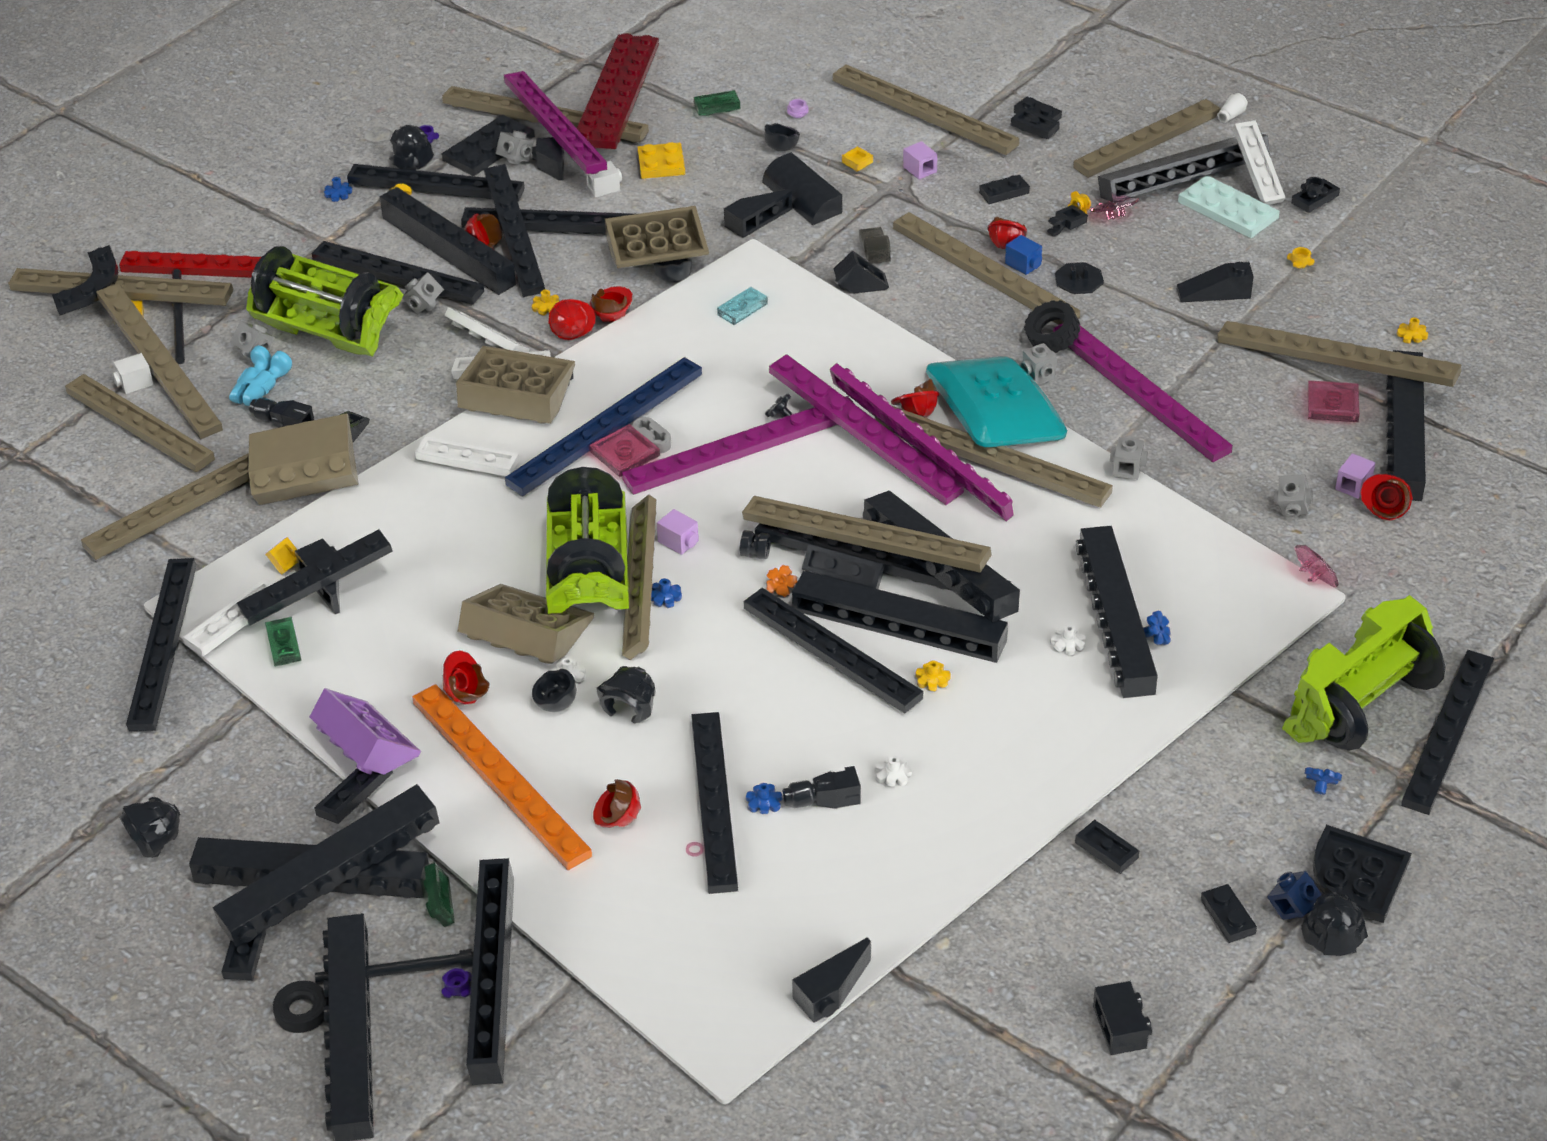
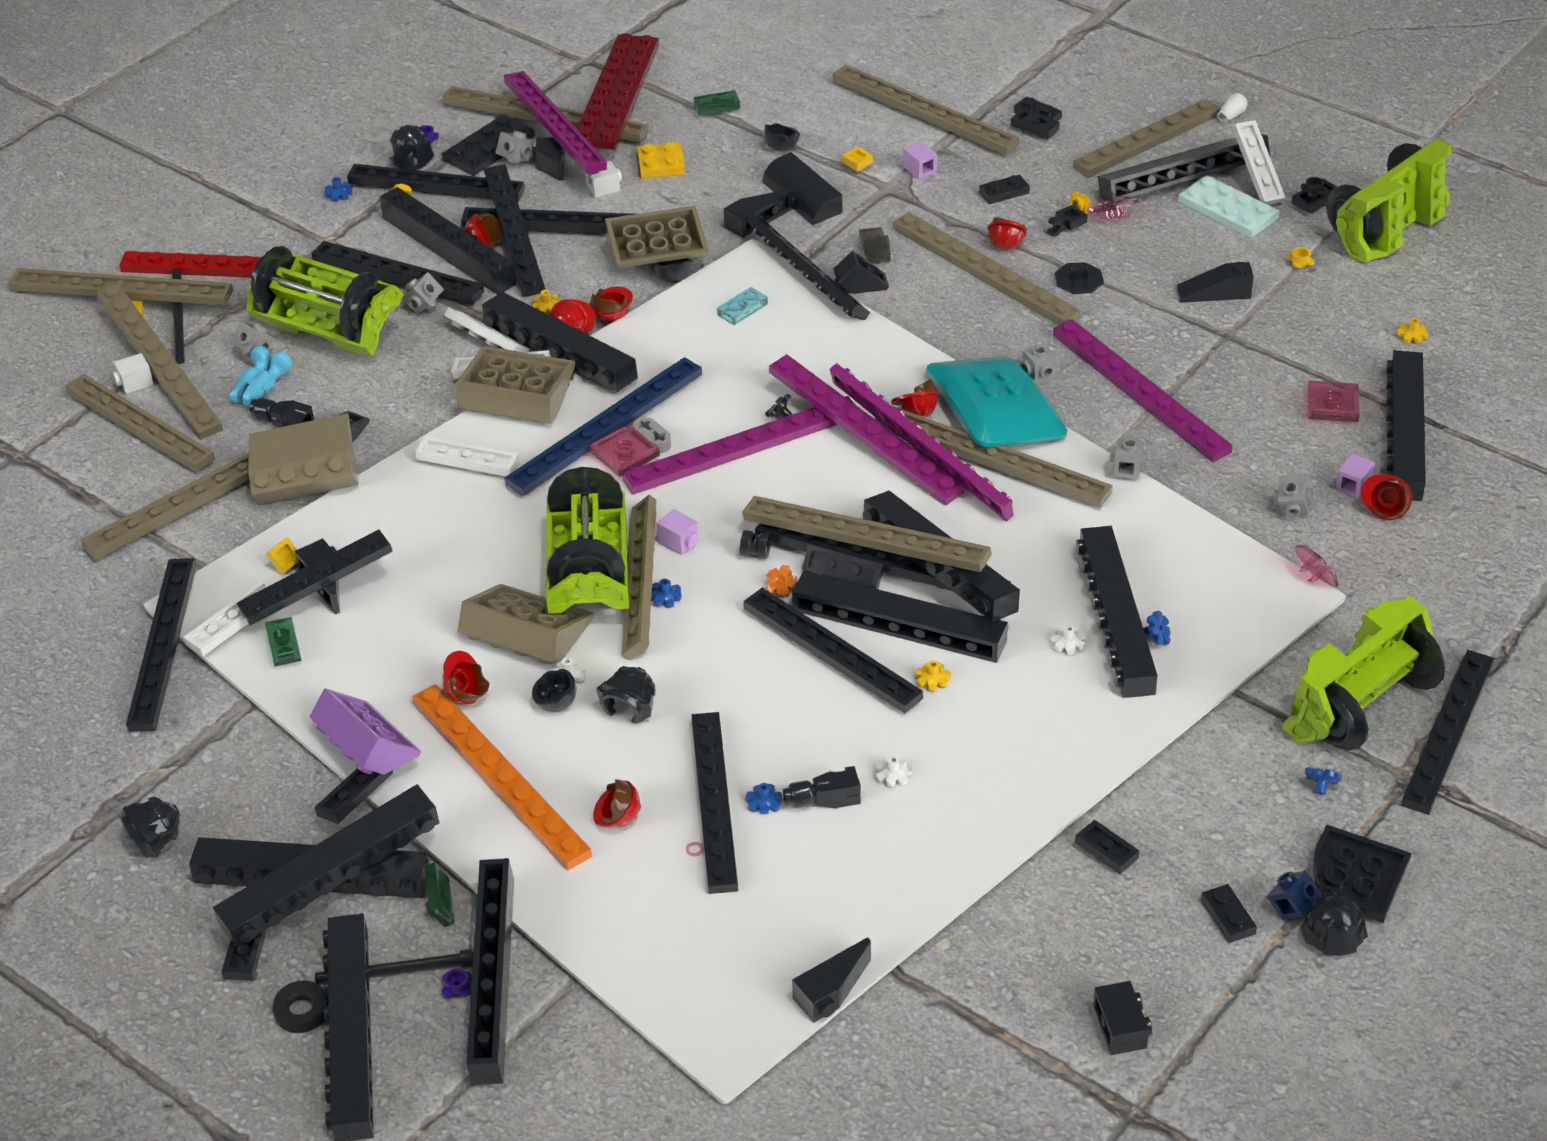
(103, 275): black plate -> none
(563, 341): none -> black brick
(797, 108): lavender plate -> none
(811, 270): none -> black plate
(1023, 254): blue brick -> none
(1049, 312): black tyre -> none
(1340, 353): dark tan plate -> none
(1411, 191): none -> lime piece

